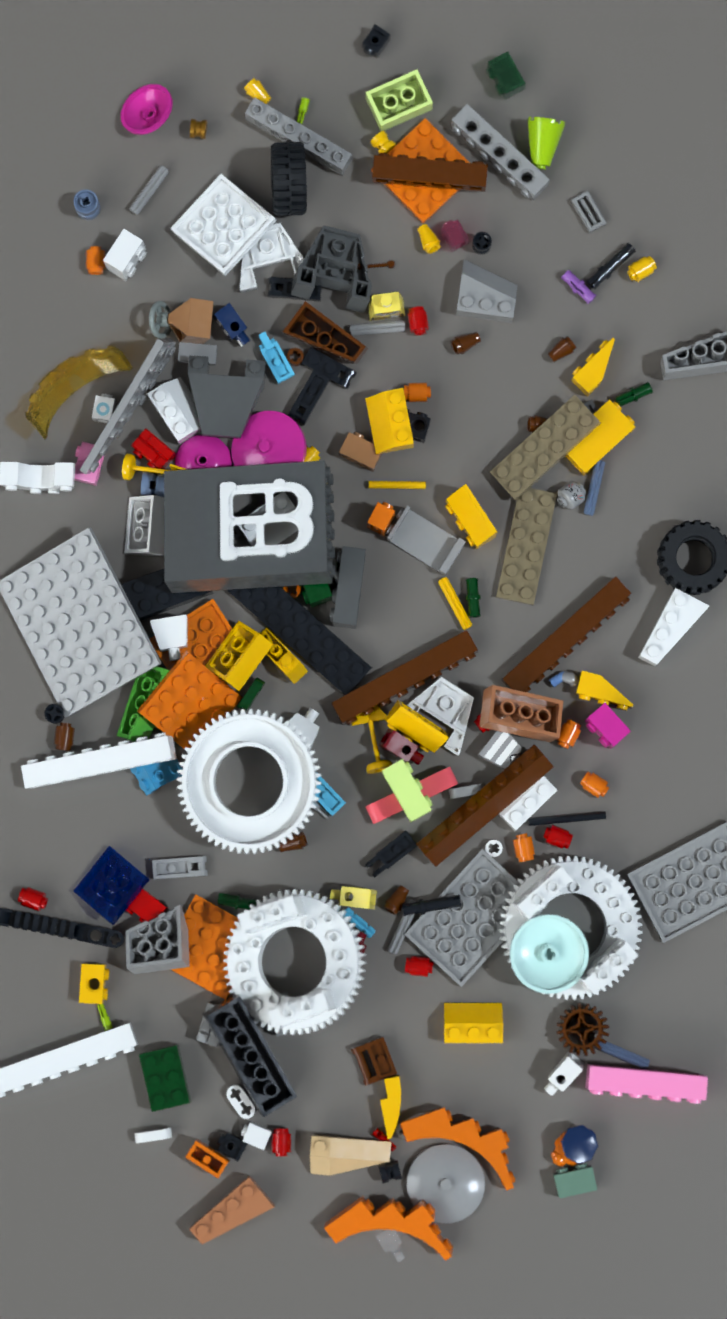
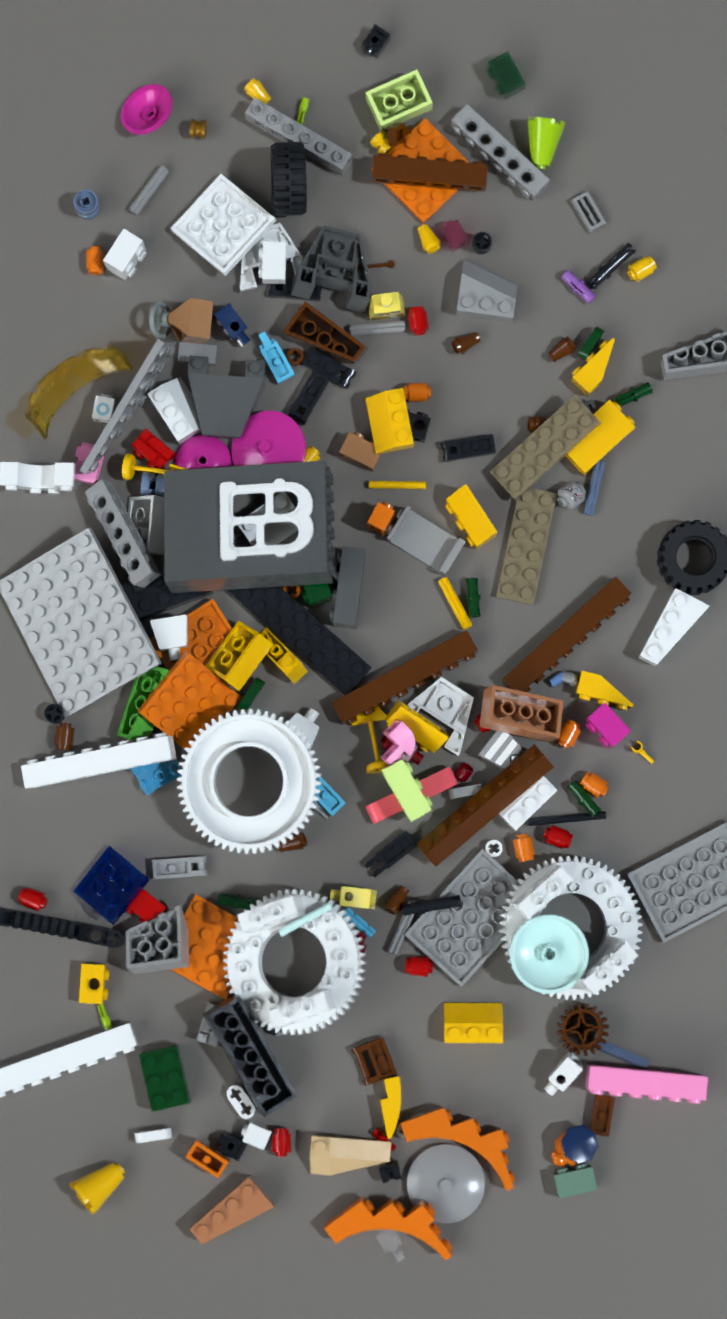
(98, 1186): none -> yellow cone
(147, 569): none -> light grey brick
(274, 263): none -> white brick
(305, 919): none -> light aqua piece
(397, 133): none -> reddish brown plate
(402, 740): none -> bright pink brick
(463, 772): none -> dark red piece
(468, 448): none -> black plate
(584, 798): none -> dark green pin
(590, 343): none -> dark green beam
(602, 1114): none -> reddish brown plate
(643, 753): none -> yellow hand

